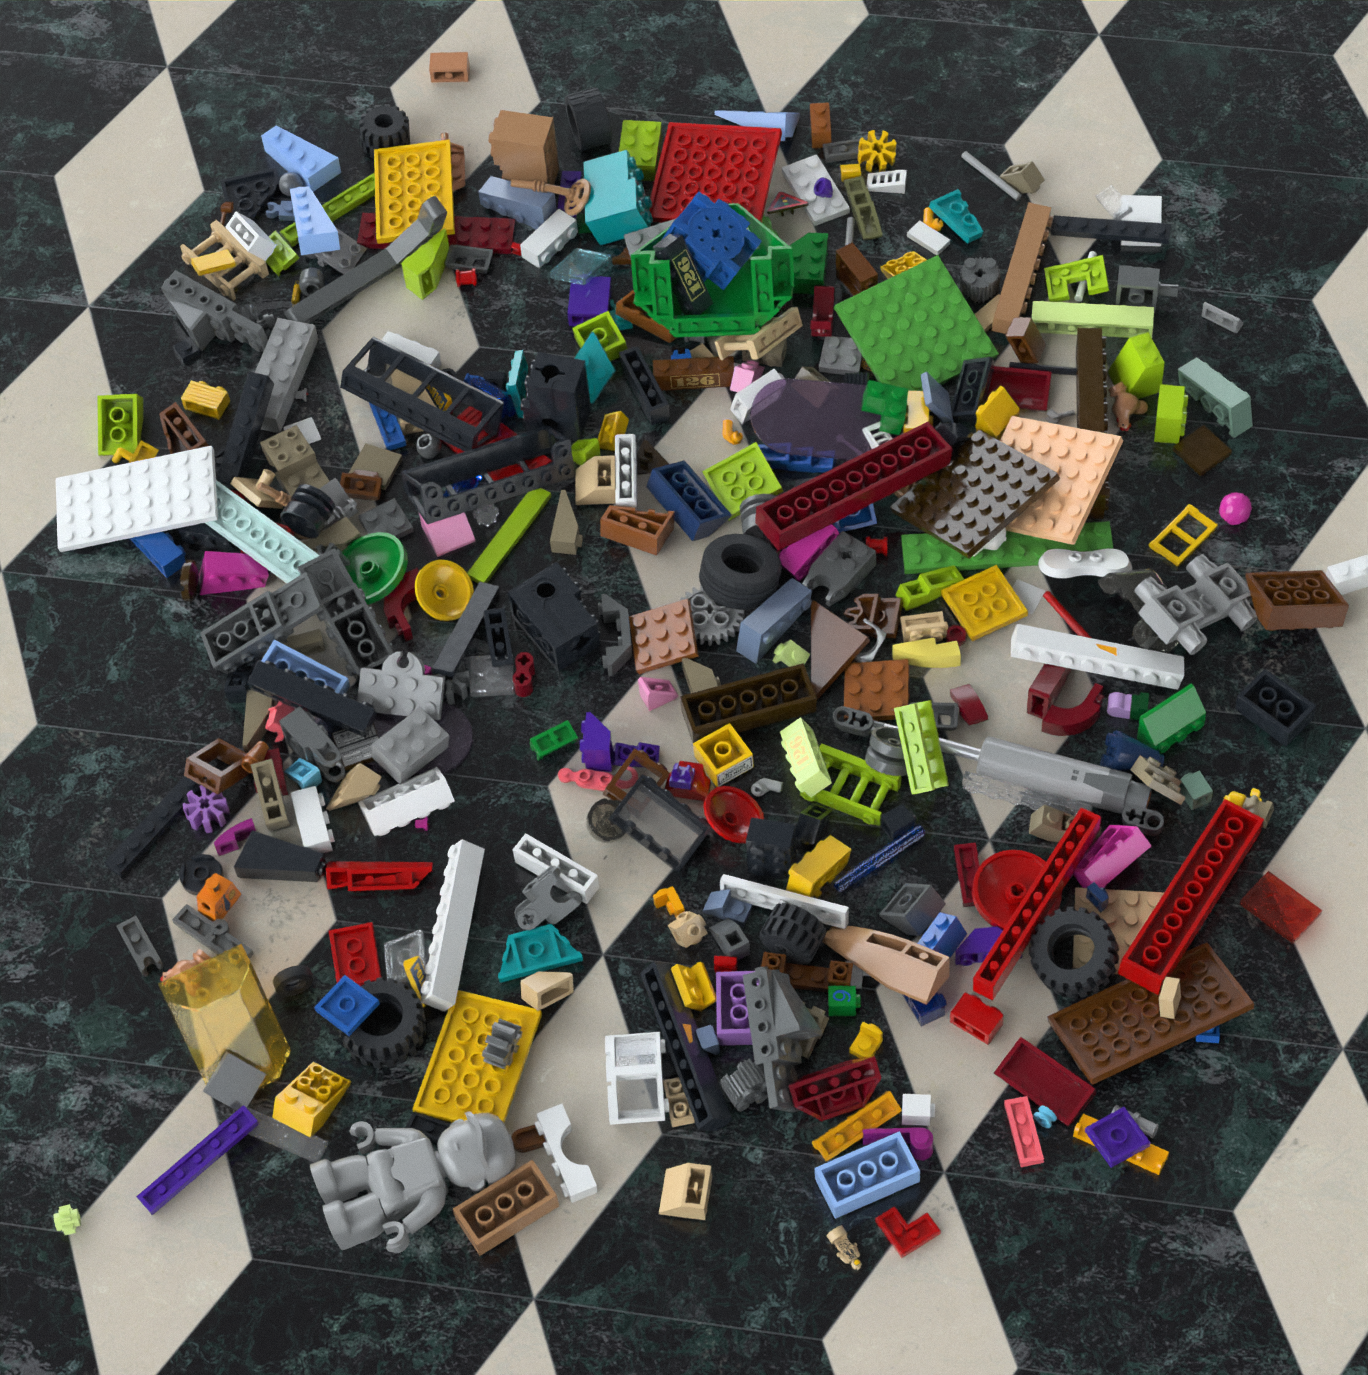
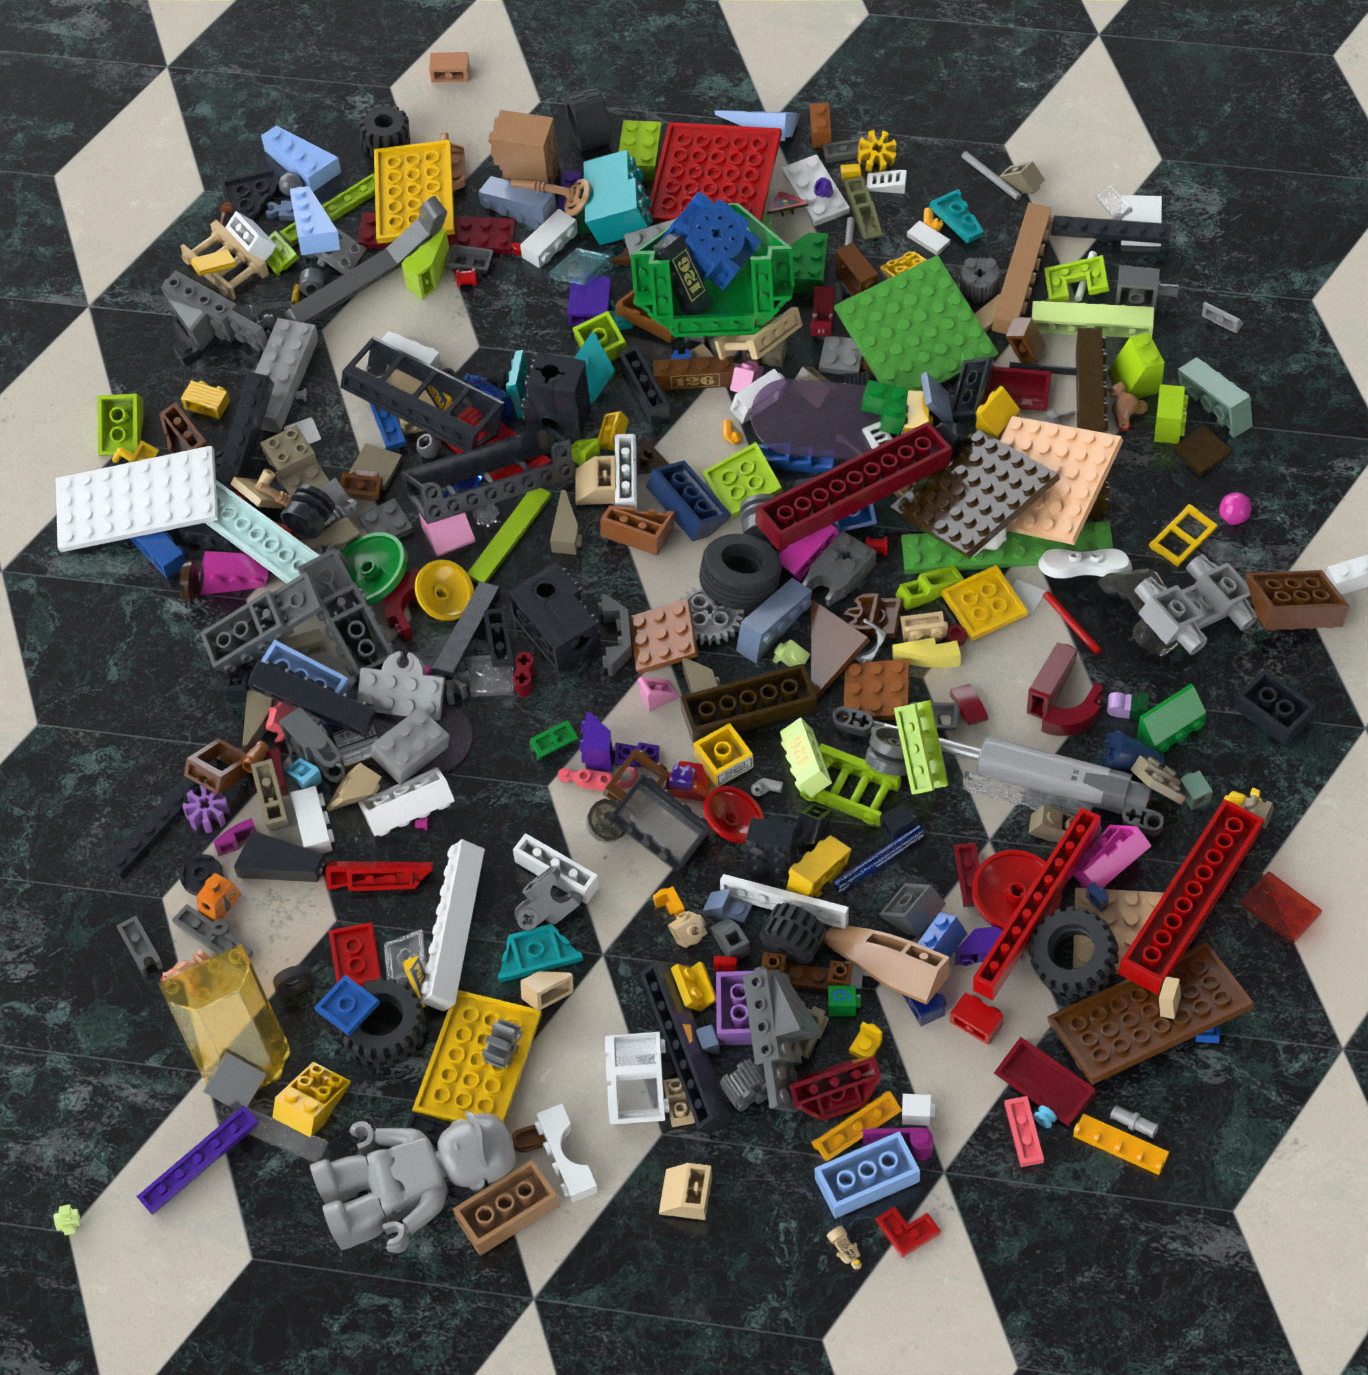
(1097, 656): white brick -> none
(1117, 1137): dark purple tile -> none

